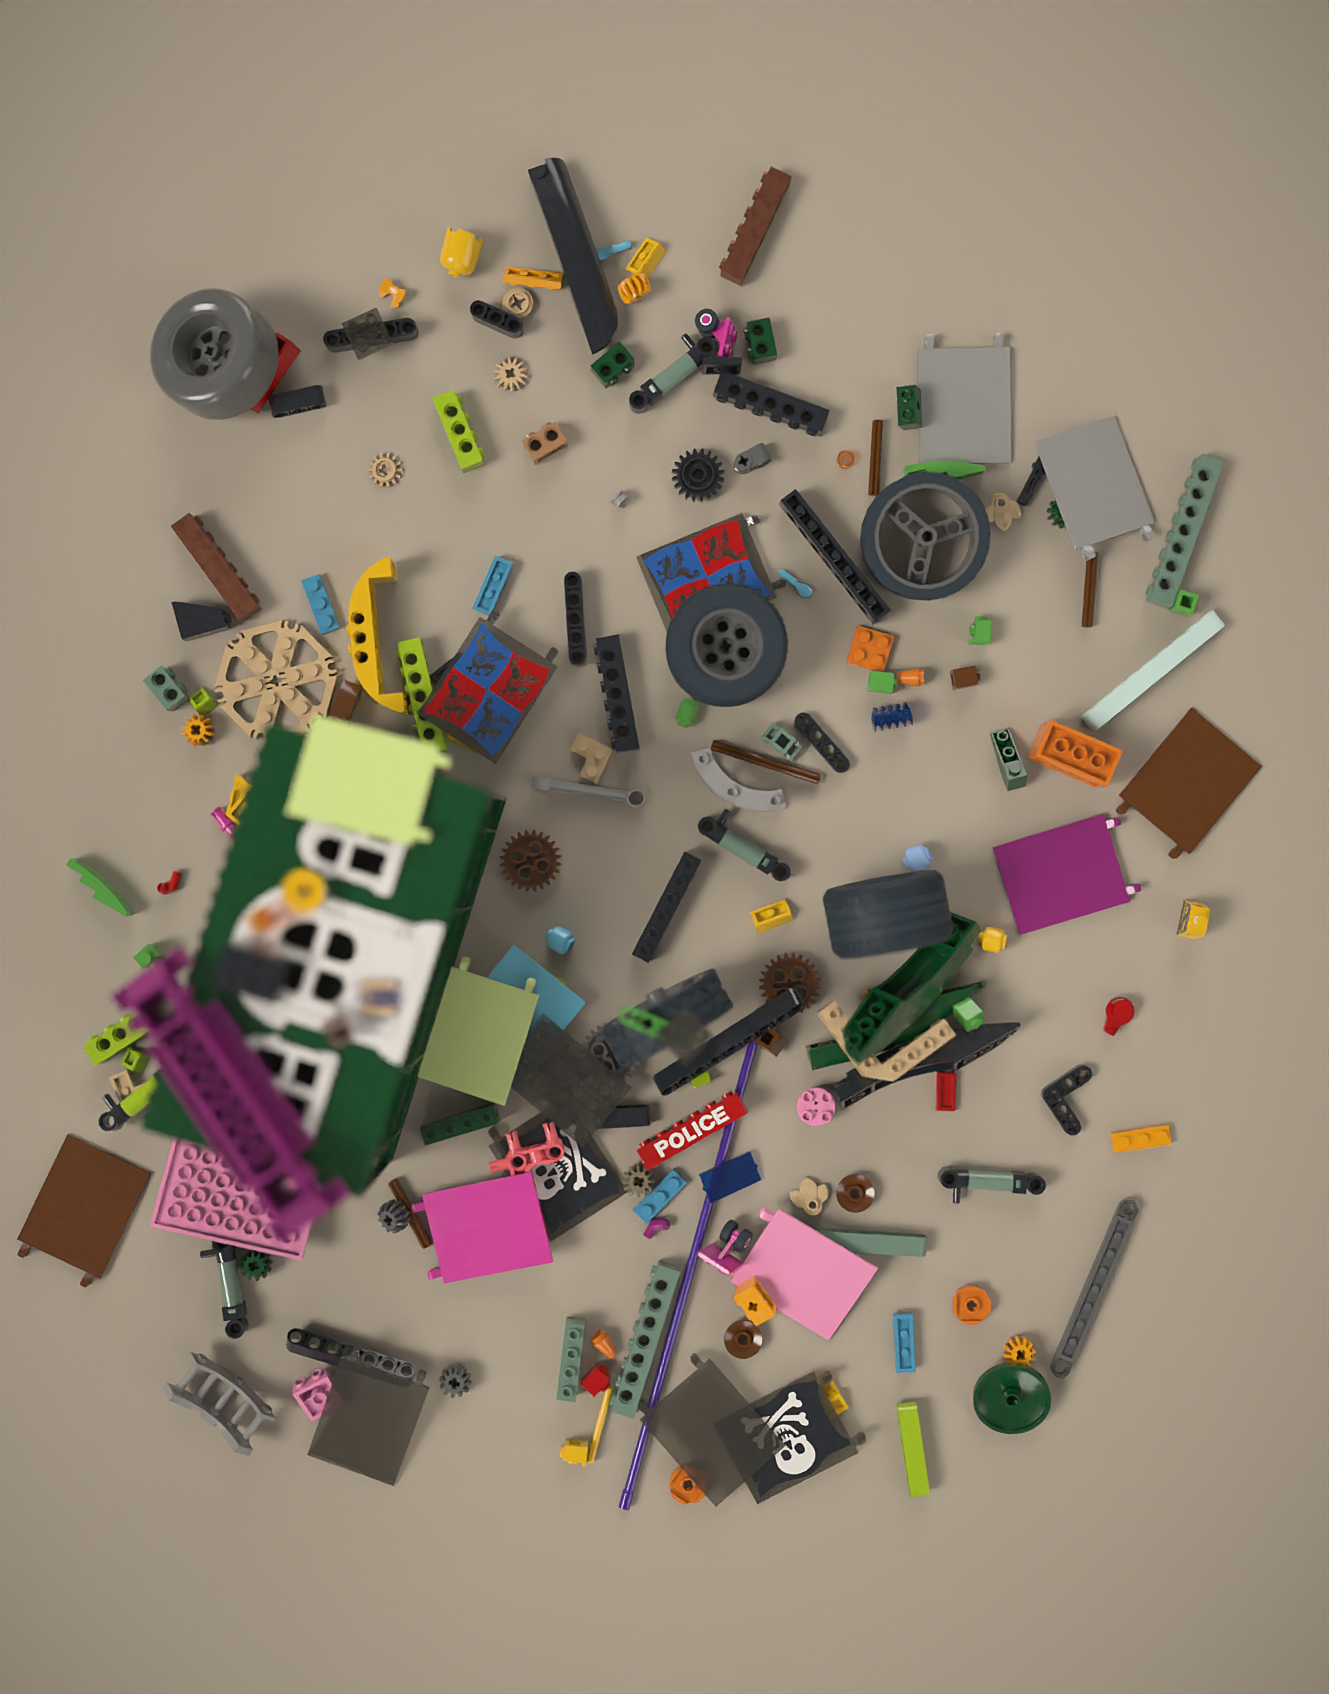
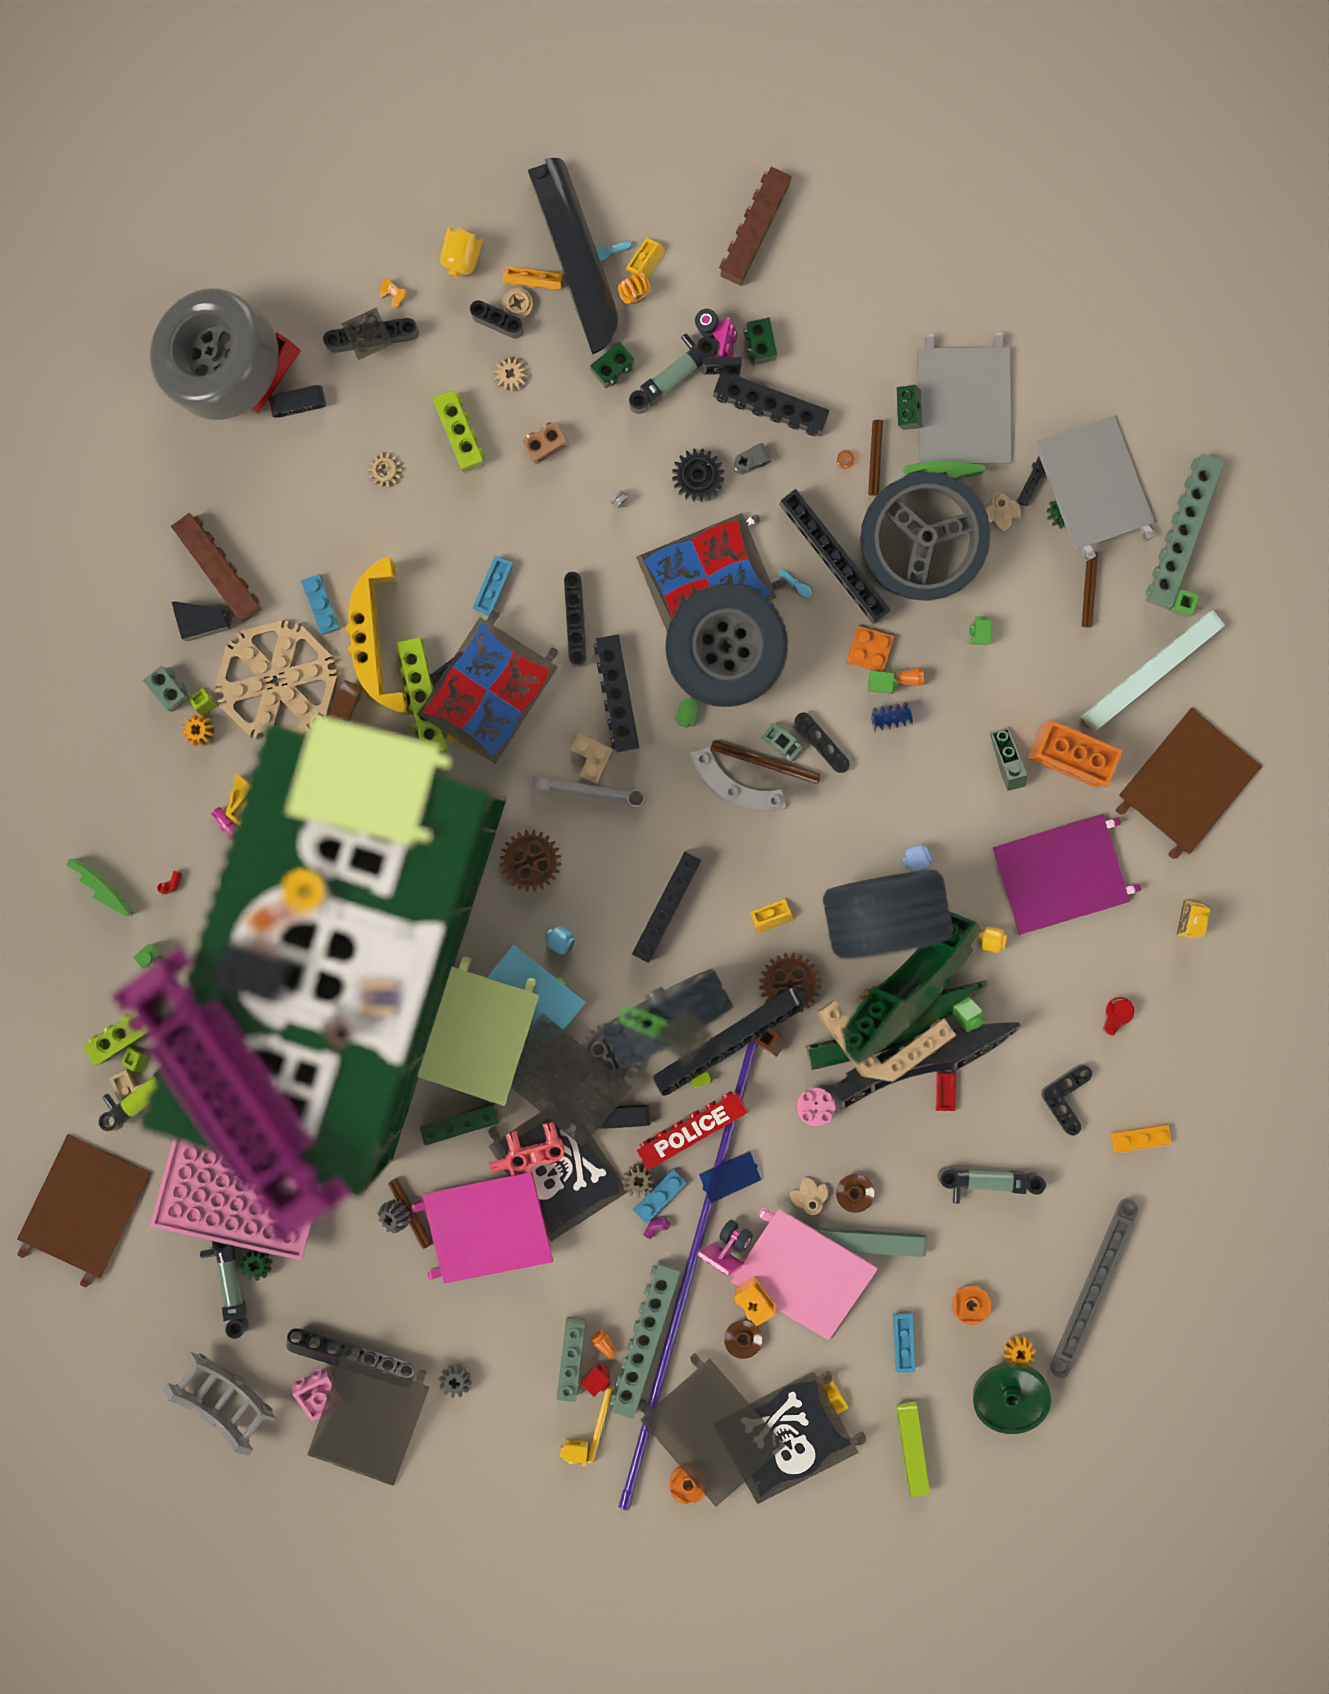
(742, 847): piece -> none
(964, 677): reddish brown brick -> none

